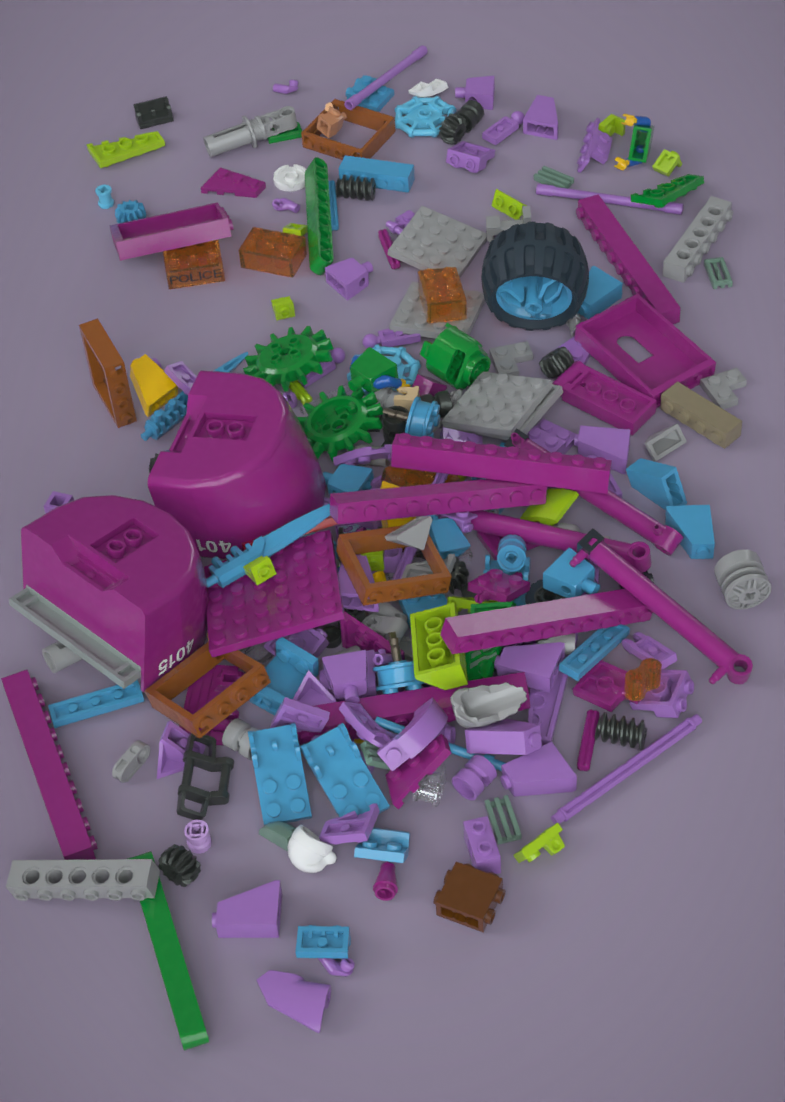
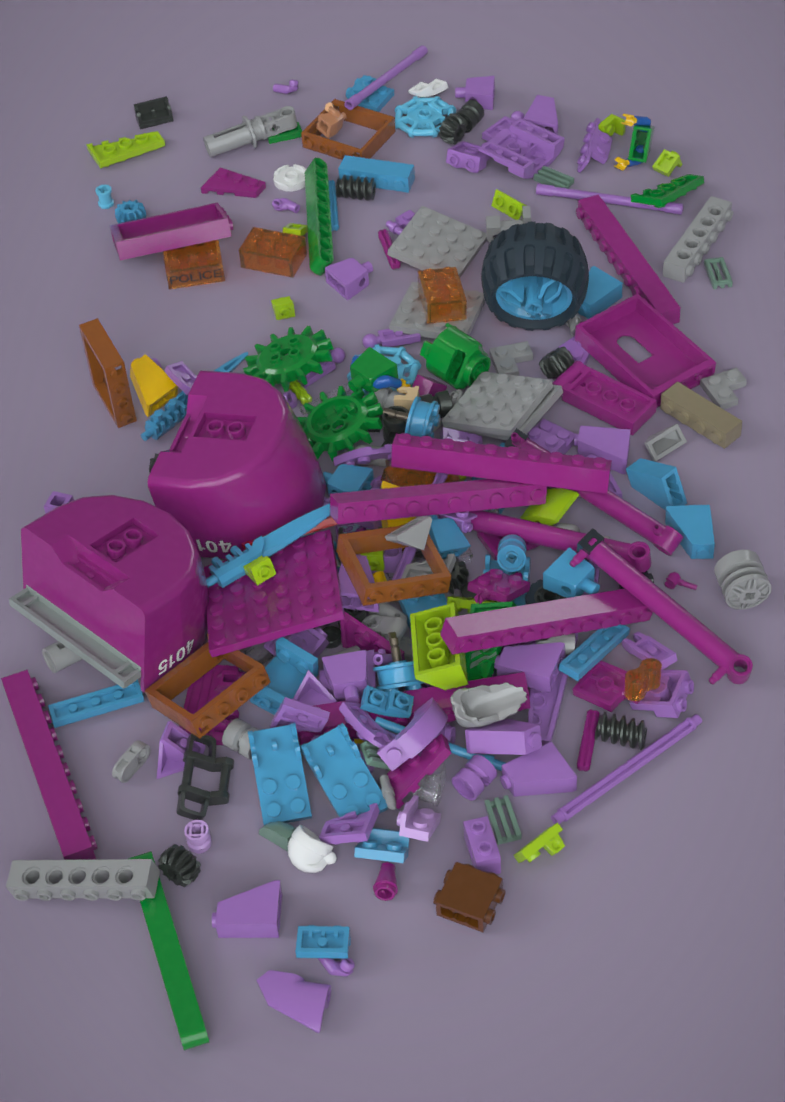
(388, 704): none -> dark azure slope
(388, 792): none -> light grey piece
(417, 822): none -> lavender bracket
(524, 148): none -> medium lavender slope
(674, 579): none -> magenta hand

